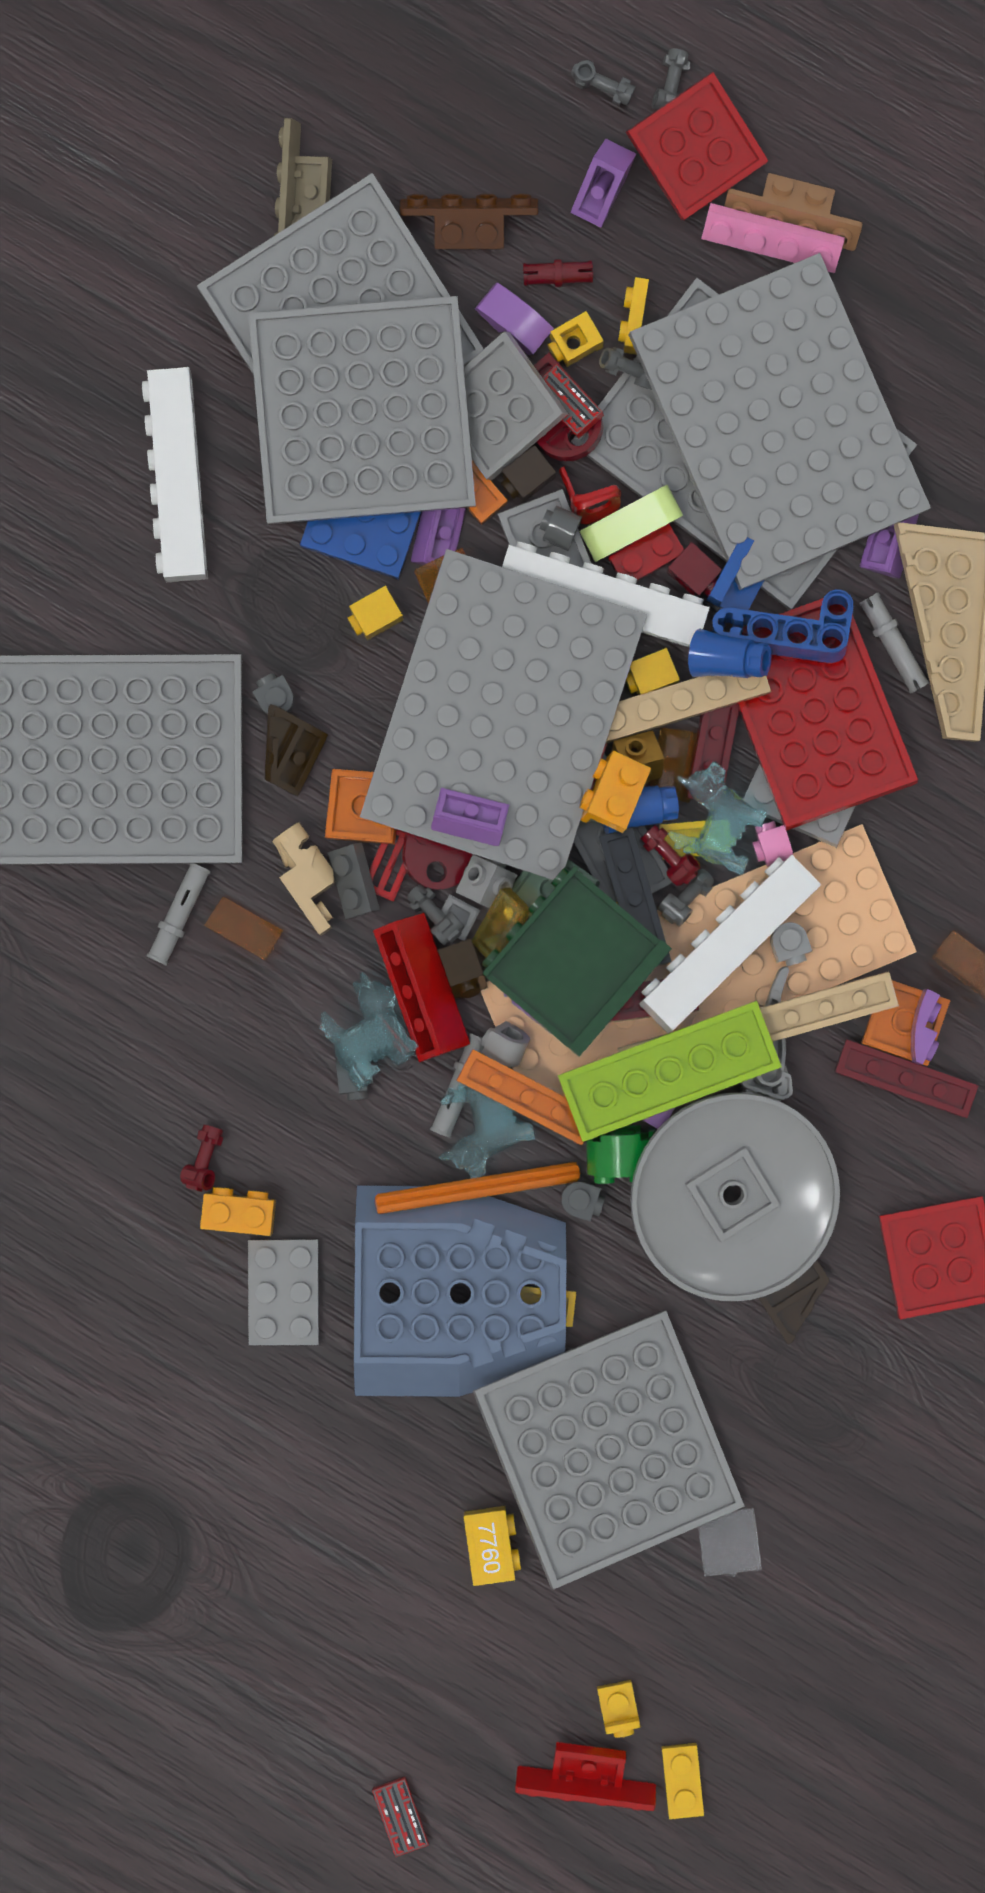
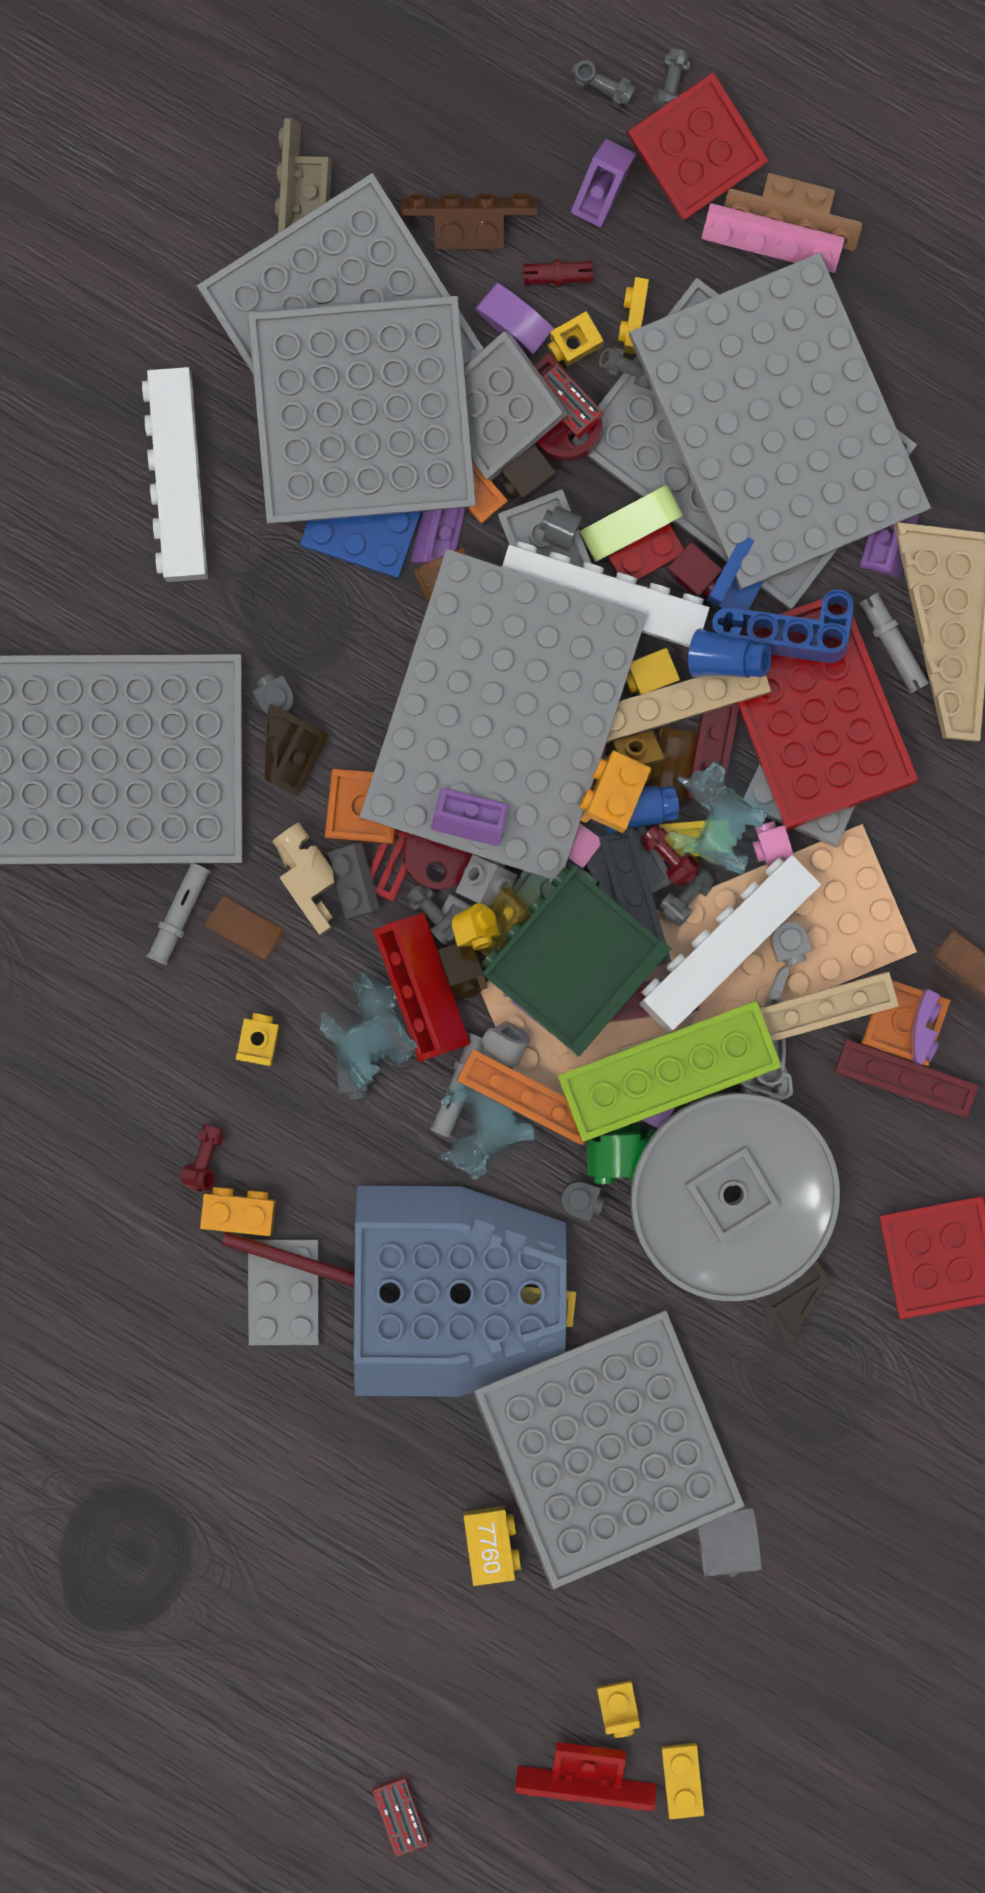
(265, 1052): none -> yellow brick
(289, 1259): none -> dark red bar
(374, 613): yellow brick -> none
(475, 927): none -> yellow plate
(477, 1187): orange axle -> none
(581, 502): red piece -> none
(583, 846): none -> bright pink tile

